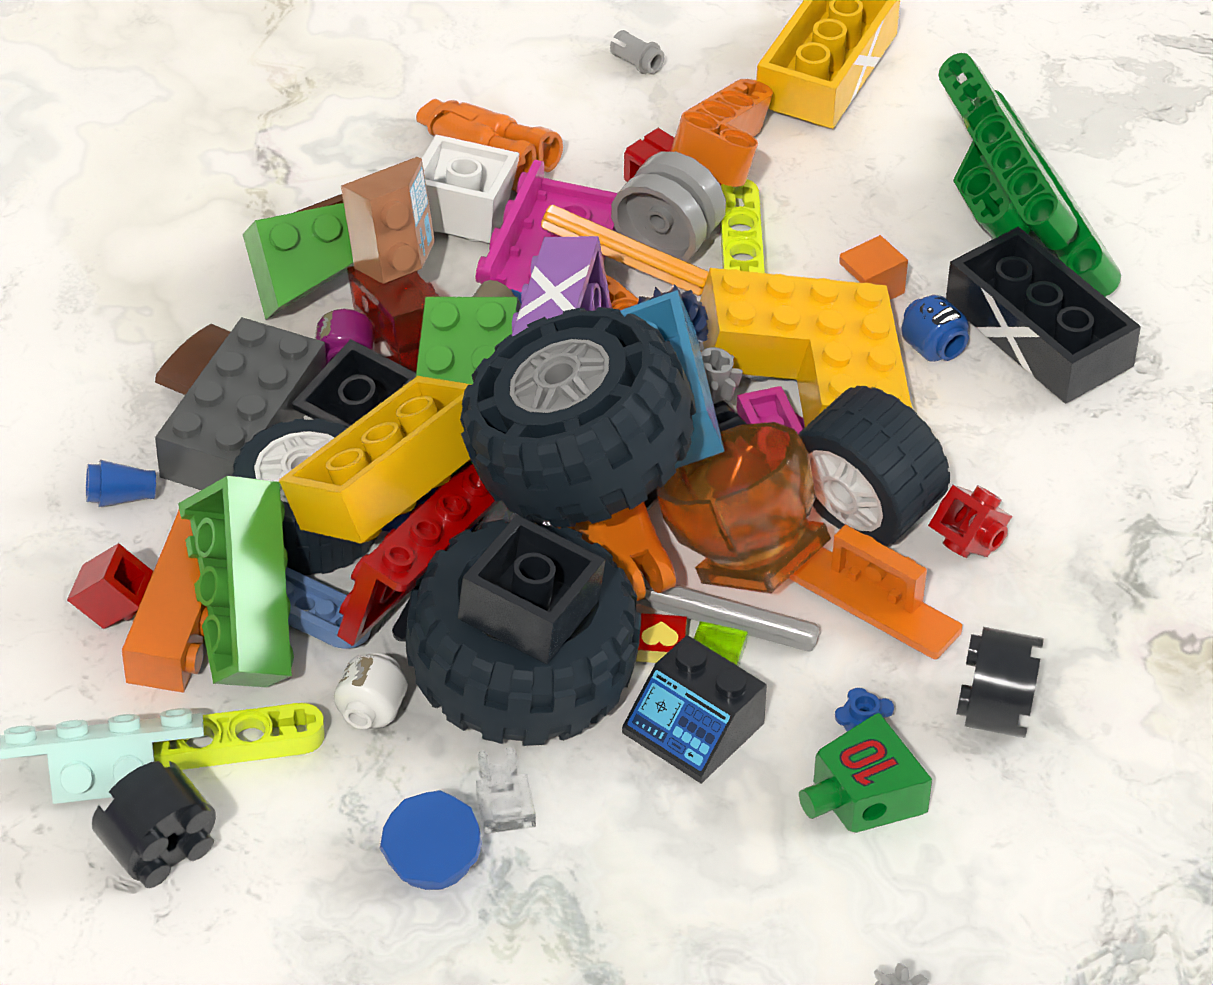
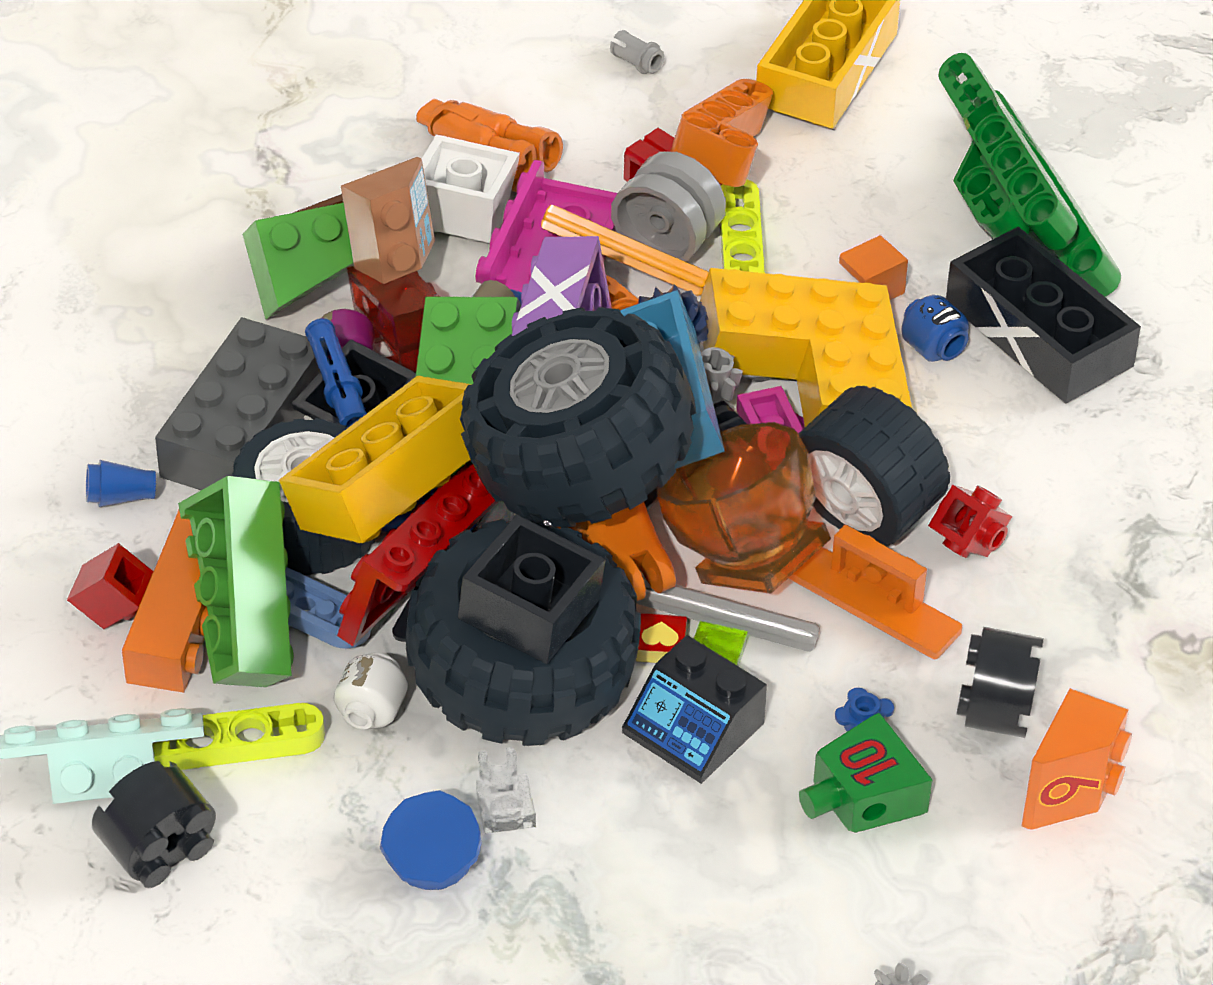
(191, 358): reddish brown slope -> none
(324, 343): none -> blue pin
(1077, 761): none -> orange slope

